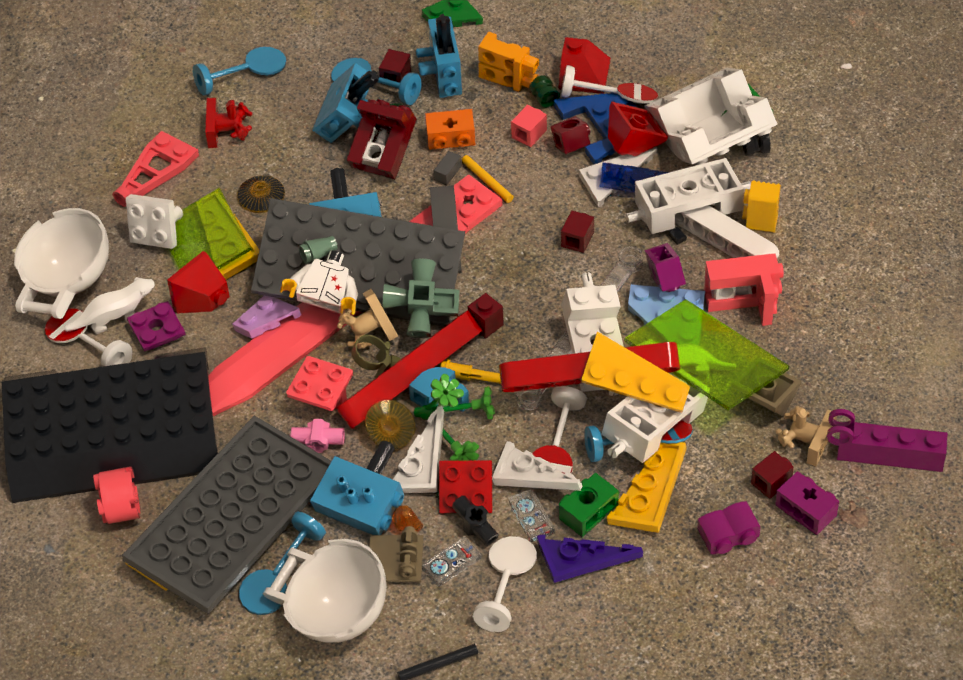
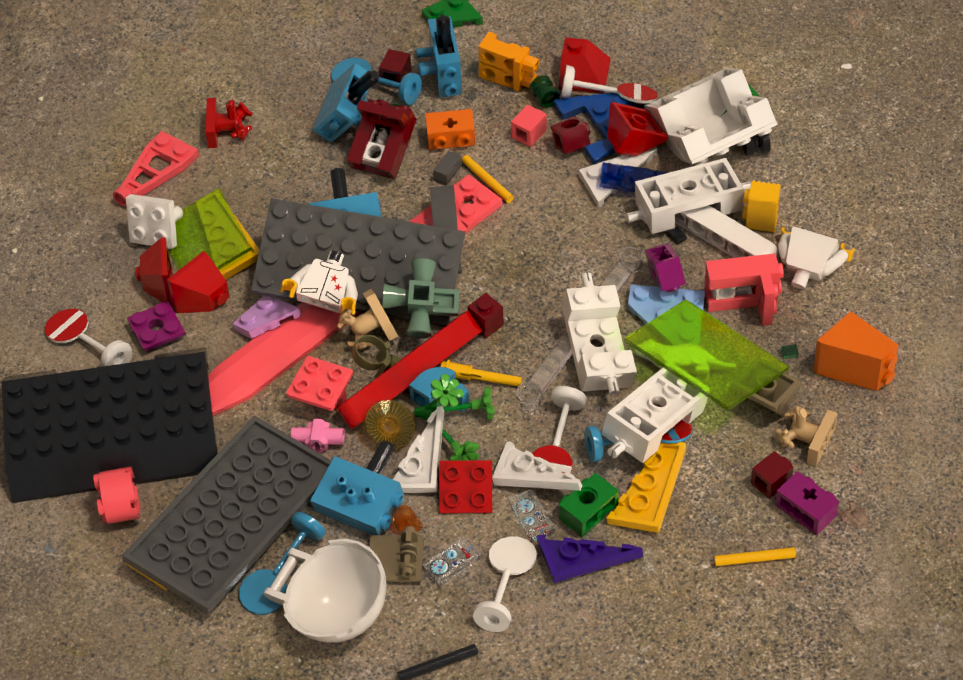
(60, 259): white windscreen -> none
(112, 306): white animal -> none
(155, 270): none -> red slope
(257, 191): dish -> none
(259, 60): dark azure piece -> none
(317, 248): sand green cone -> none
(481, 529): black axle -> none
(569, 368): red beam -> none
(577, 231): dark red brick -> none
(630, 375): yellow wing -> none
(728, 528): magenta brick -> none
(755, 556): none -> yellow bar
(789, 351): none -> clear green piece
(810, 255): none -> white torso
(856, 354): none -> orange slope
(887, 444): magenta hinge -> none

